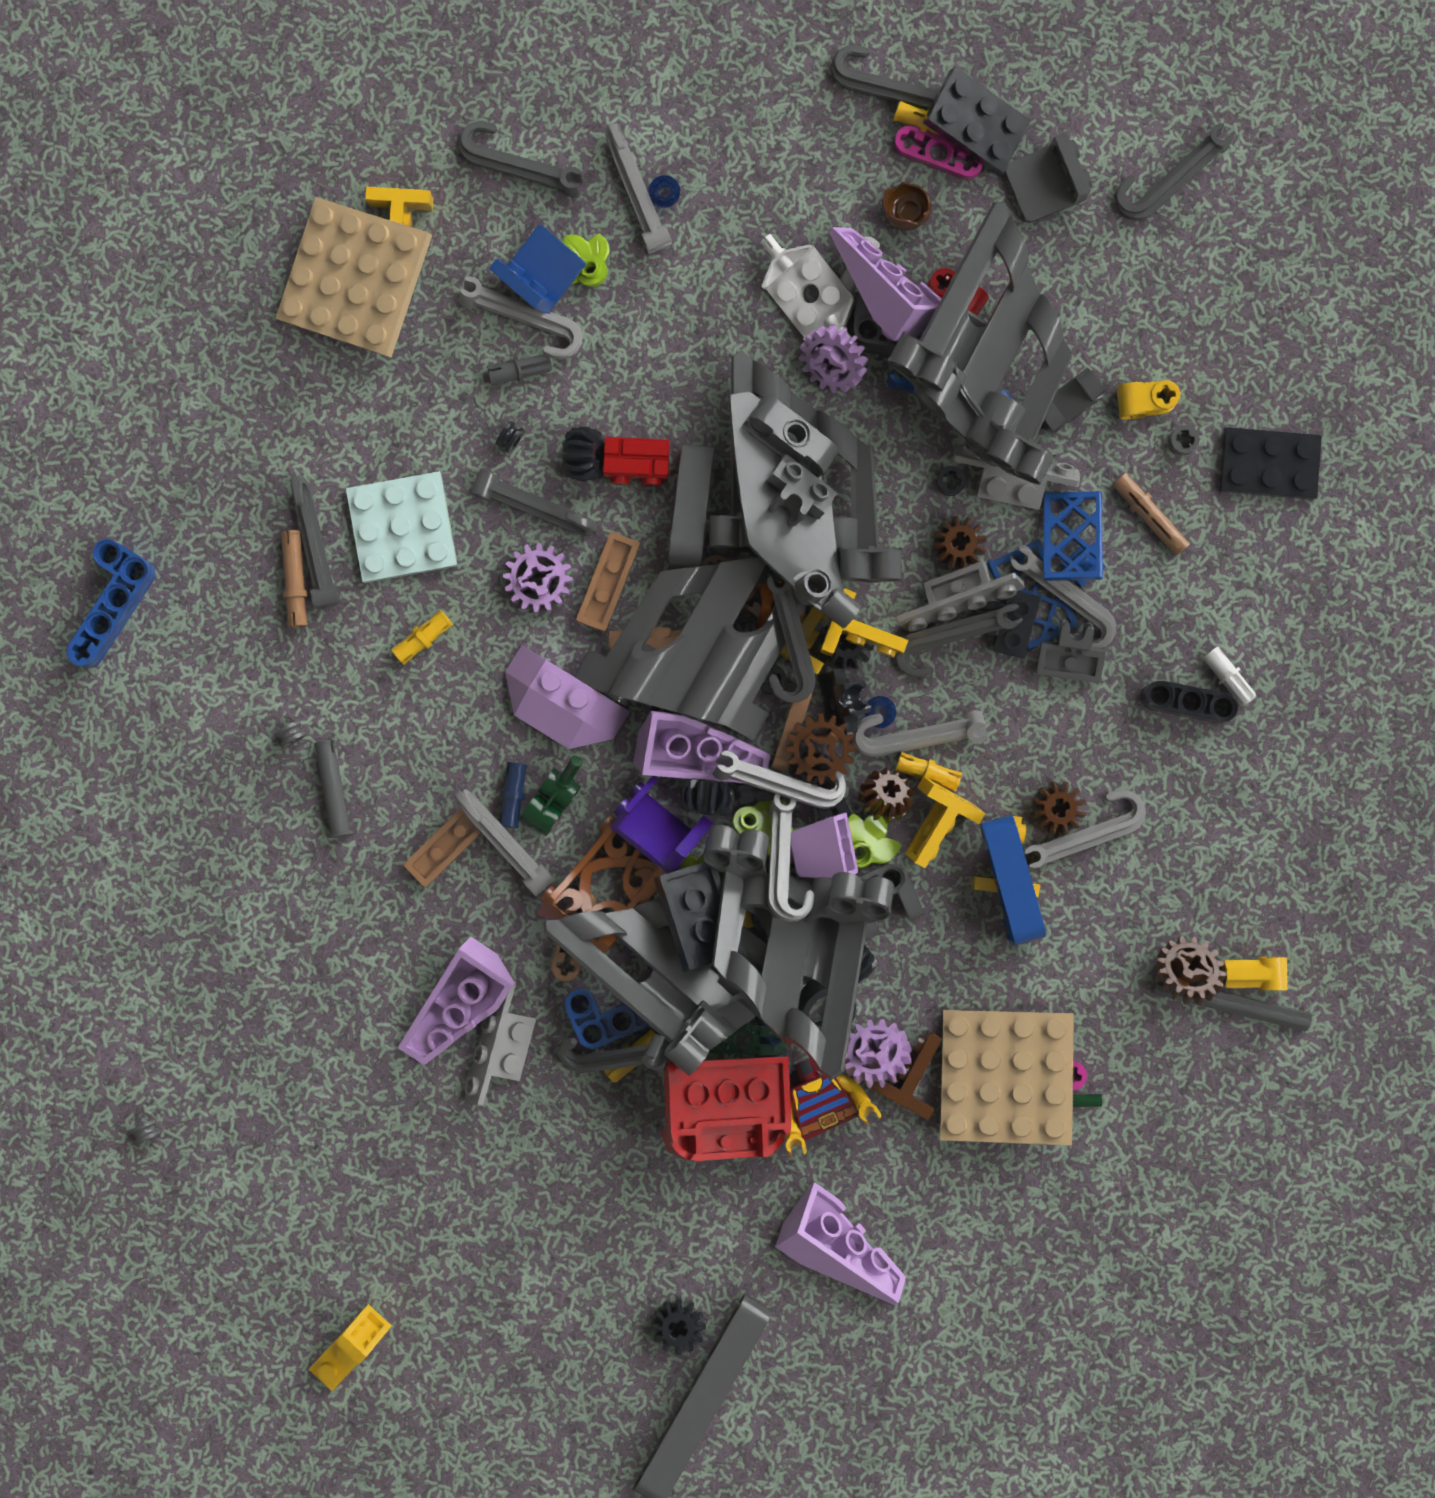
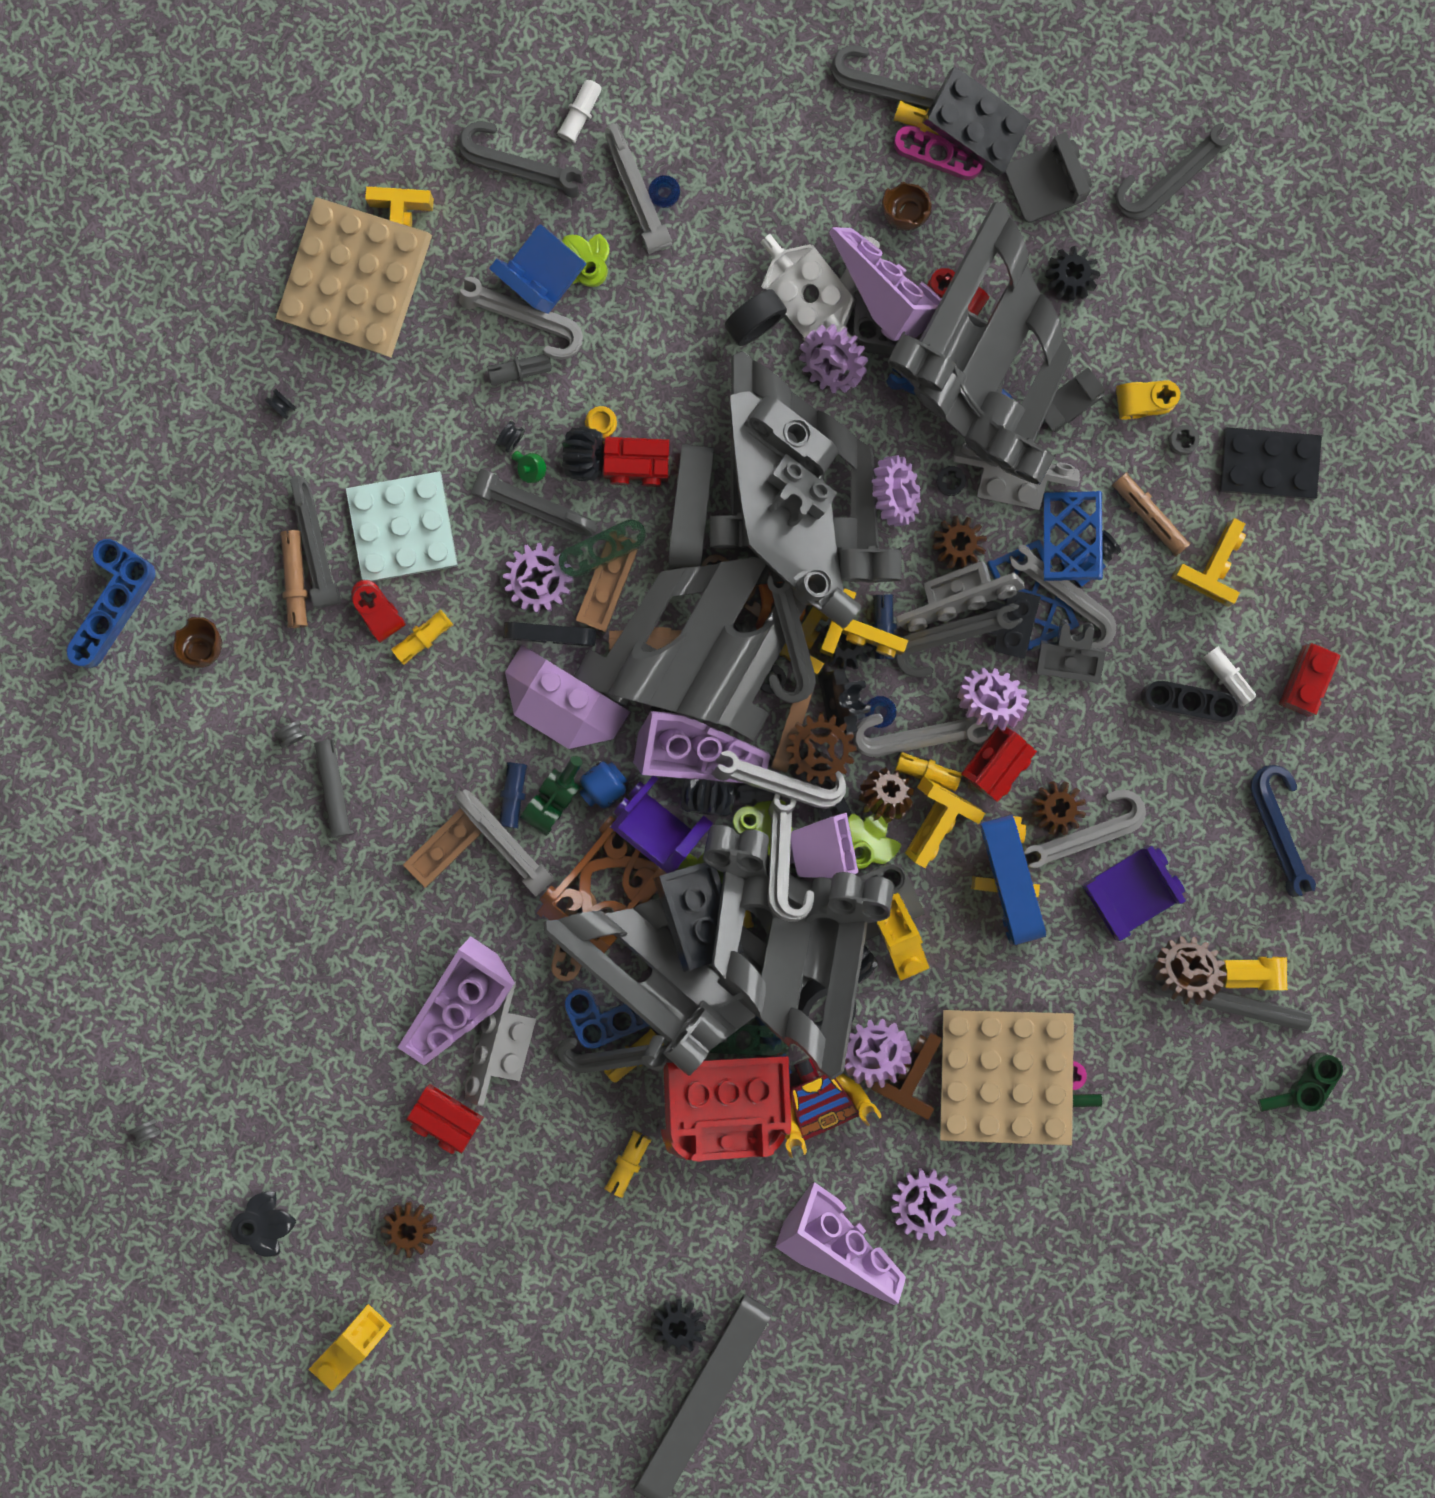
(197, 643): none -> reddish brown hair
(267, 1224): none -> black plate
(280, 404): none -> black bush
(379, 613): none -> red piece
(407, 1240): none -> reddish brown gear
(444, 1119): none -> red brick
(530, 466): none -> green piece
(543, 633): none -> black beam
(579, 111): none -> white axle
(602, 419): none -> yellow plate
(602, 784): none -> blue head
(627, 545): none -> clear green beam
(628, 1164): none -> yellow pin
(755, 317): none -> black tyre
(883, 617): none -> dark blue pin
(896, 490): none -> lavender gear
(903, 940): none -> yellow bracket
(911, 1207): none -> lavender gear
(993, 698): none -> lavender gear
(999, 763): none -> red brick
(1072, 285): none -> black gear
(1110, 545): none -> black bush
(1134, 891): none -> dark purple panel
(1216, 567): none -> yellow bracket
(1278, 830): none -> dark blue piece
(1309, 679): none -> red brick
(1321, 1086): none -> dark green beam

